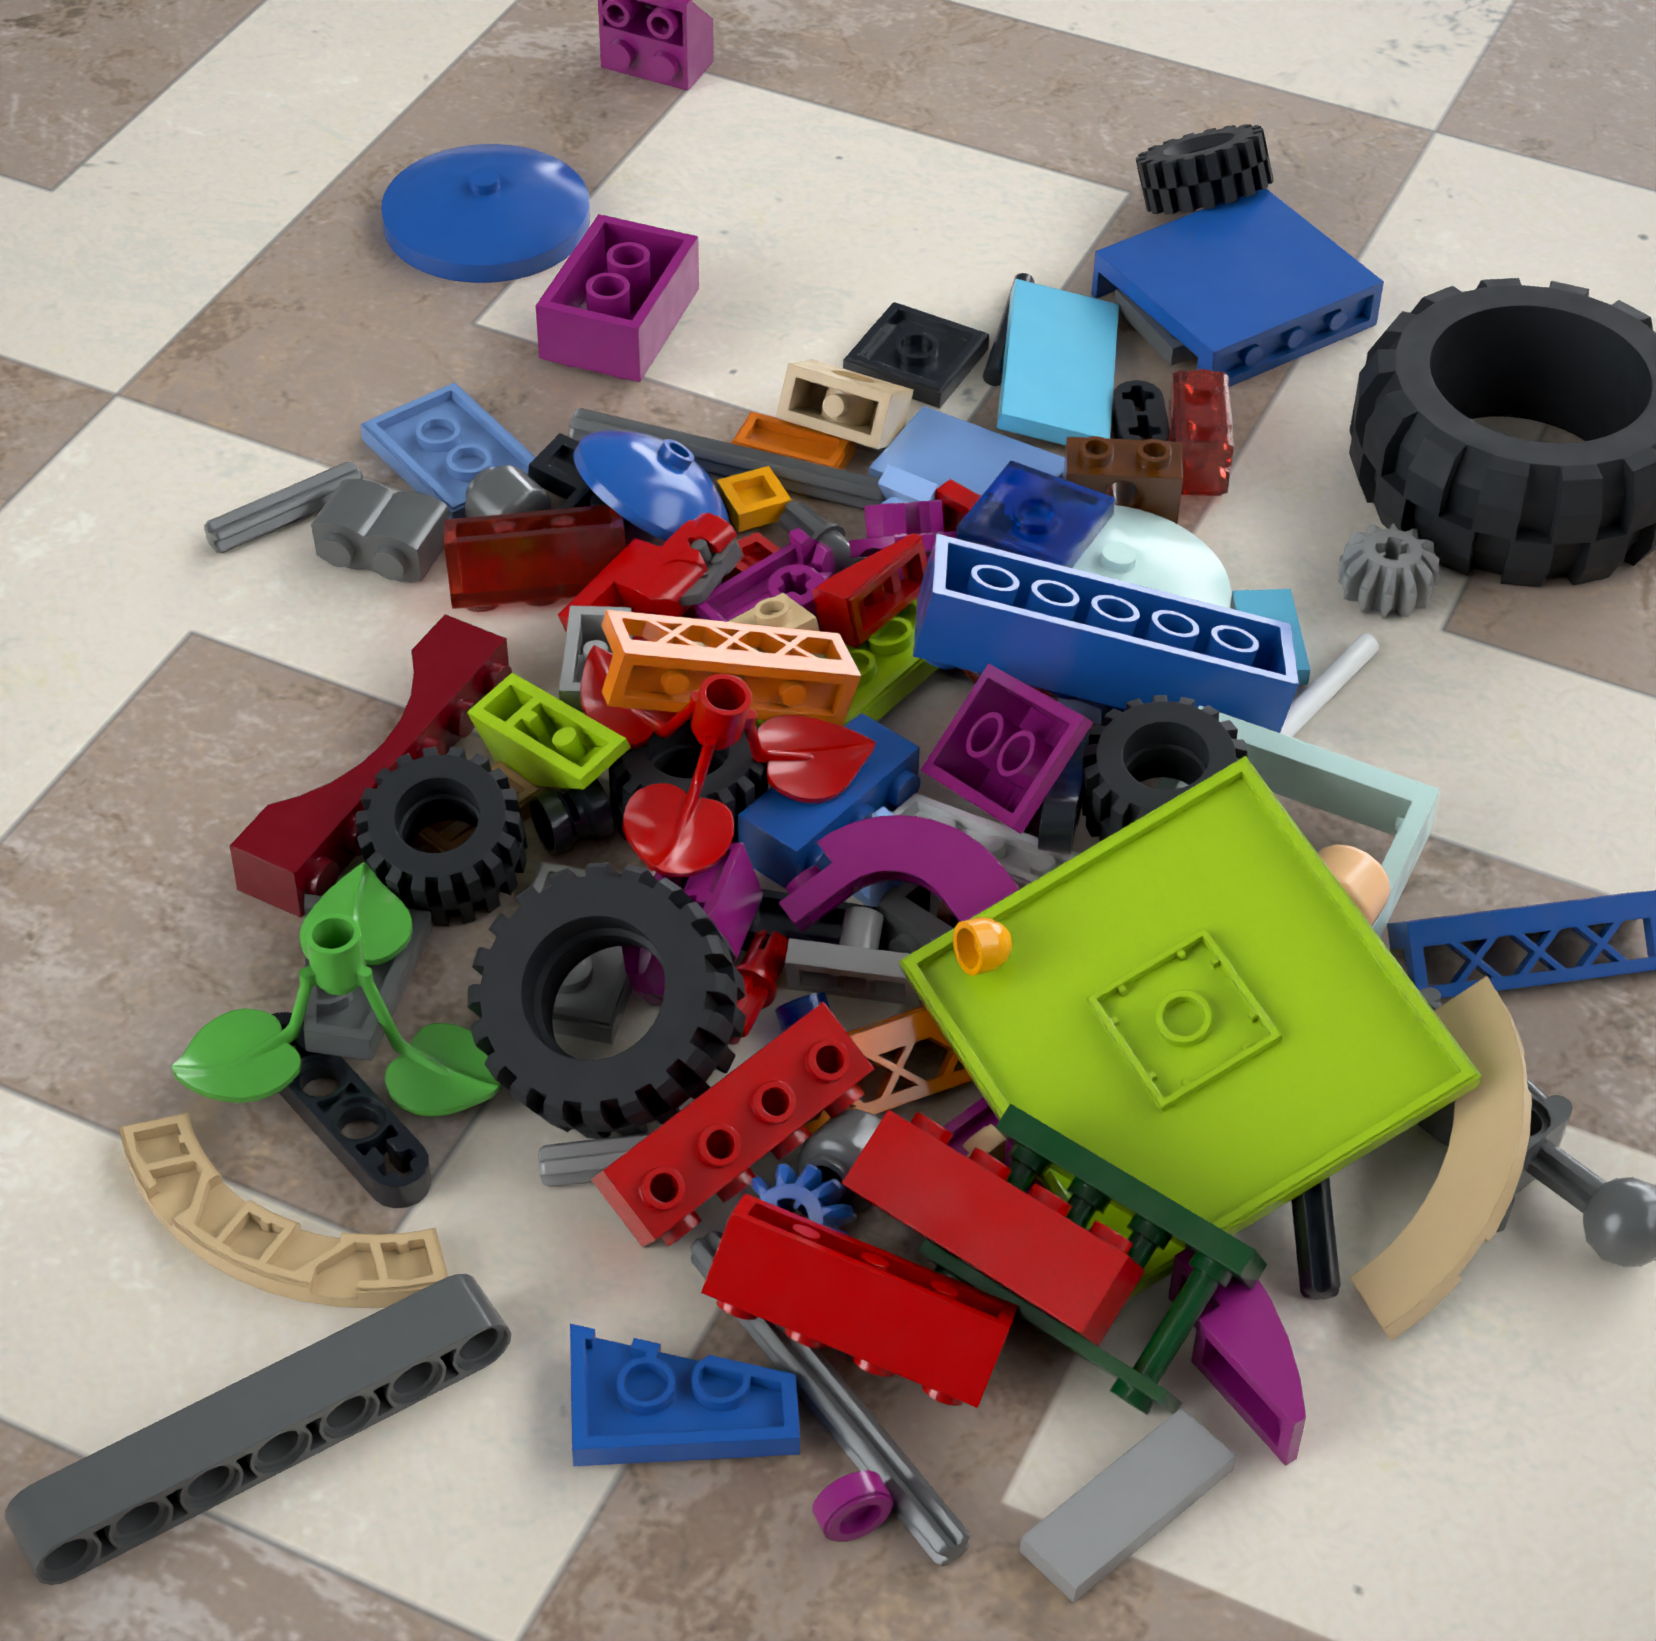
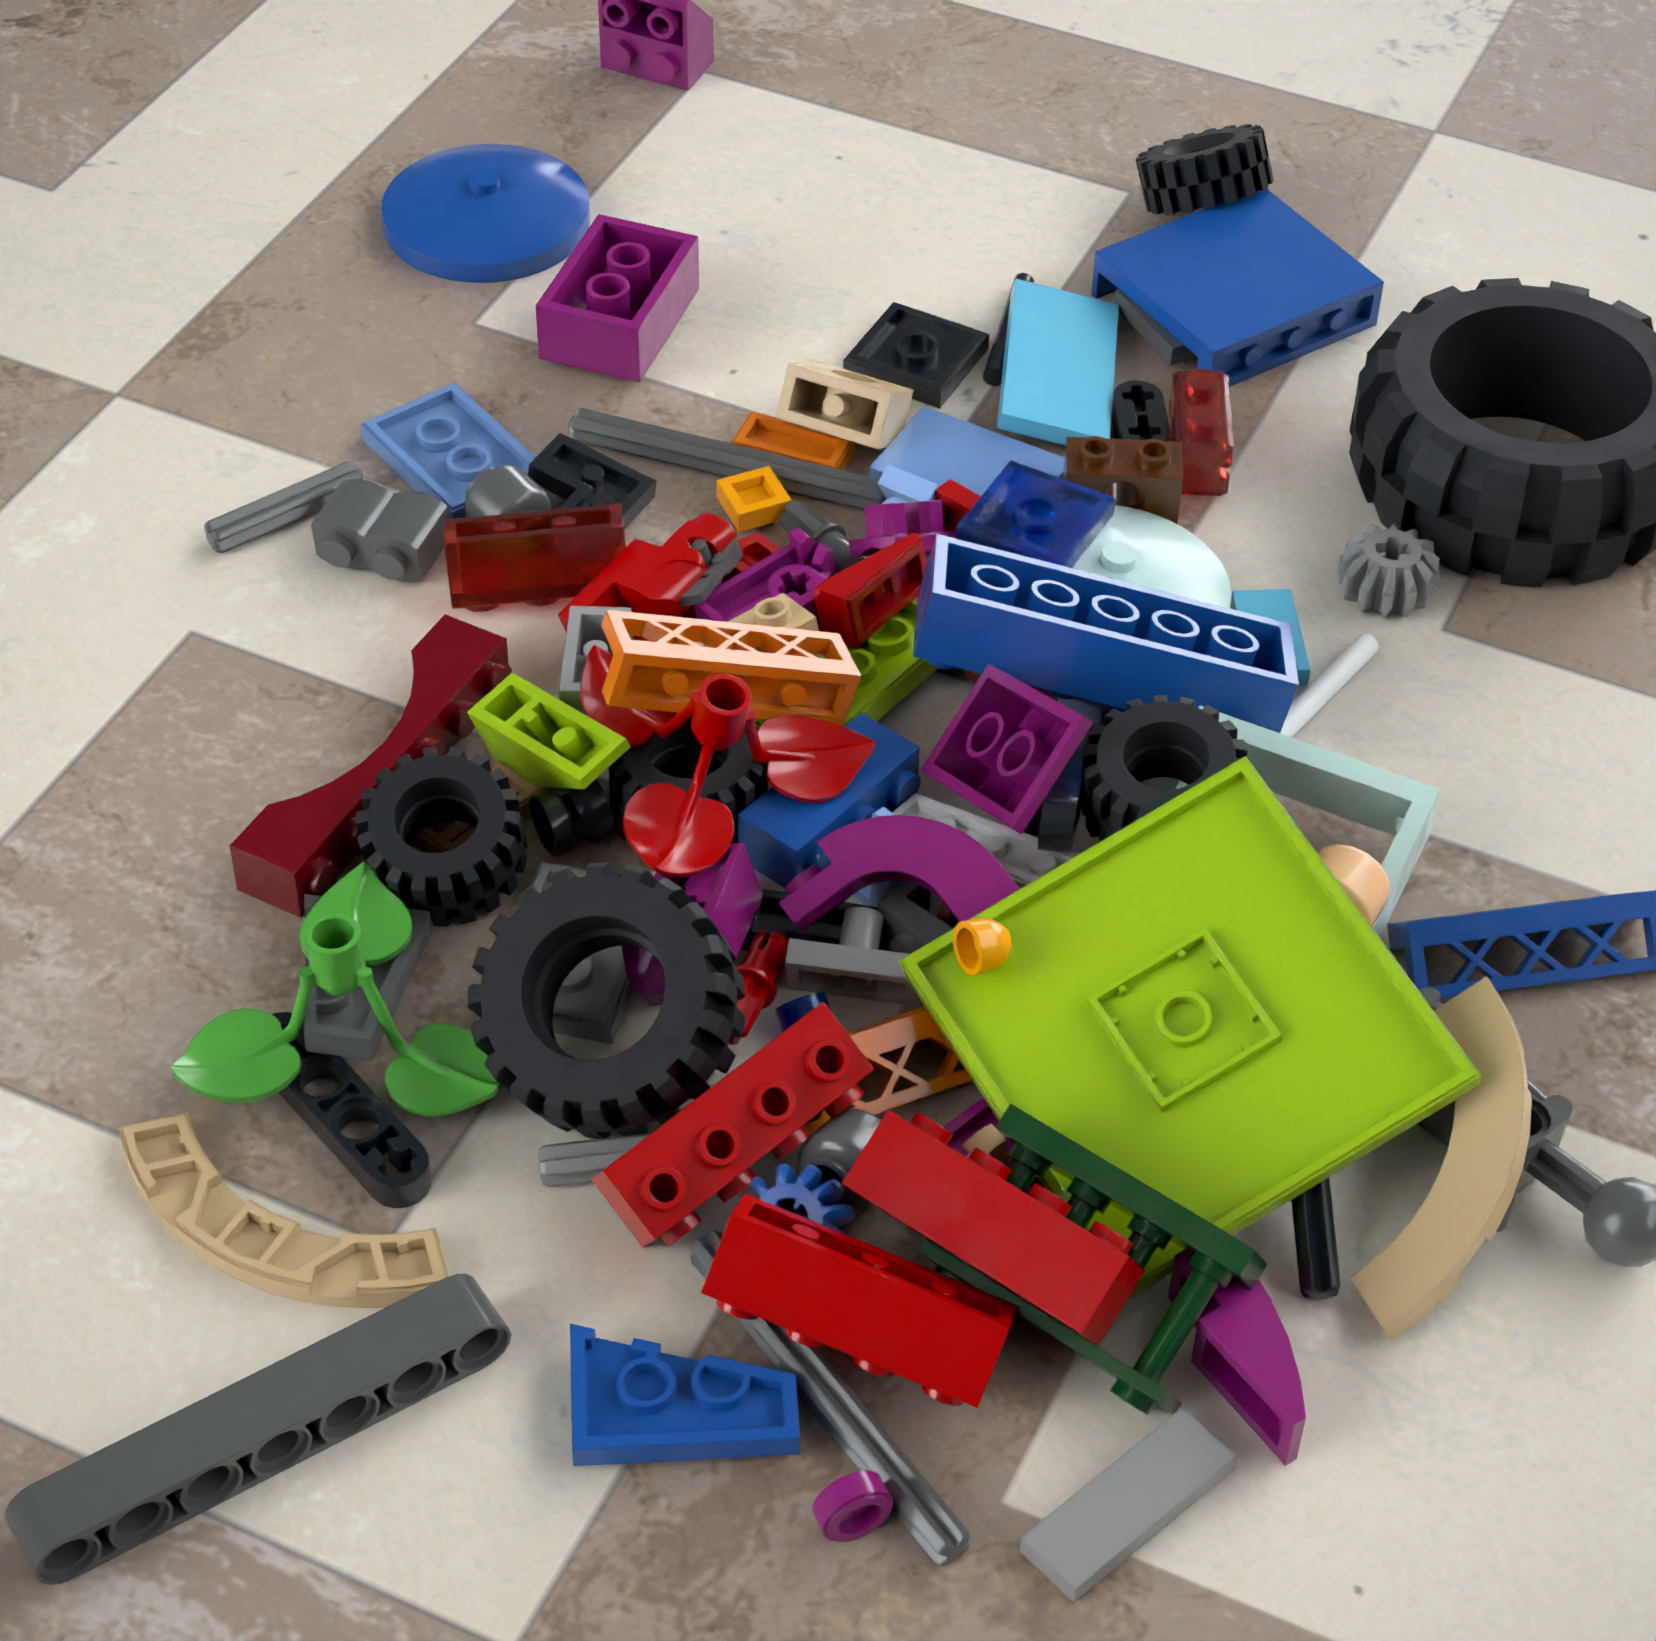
(647, 480): blue dish -> none

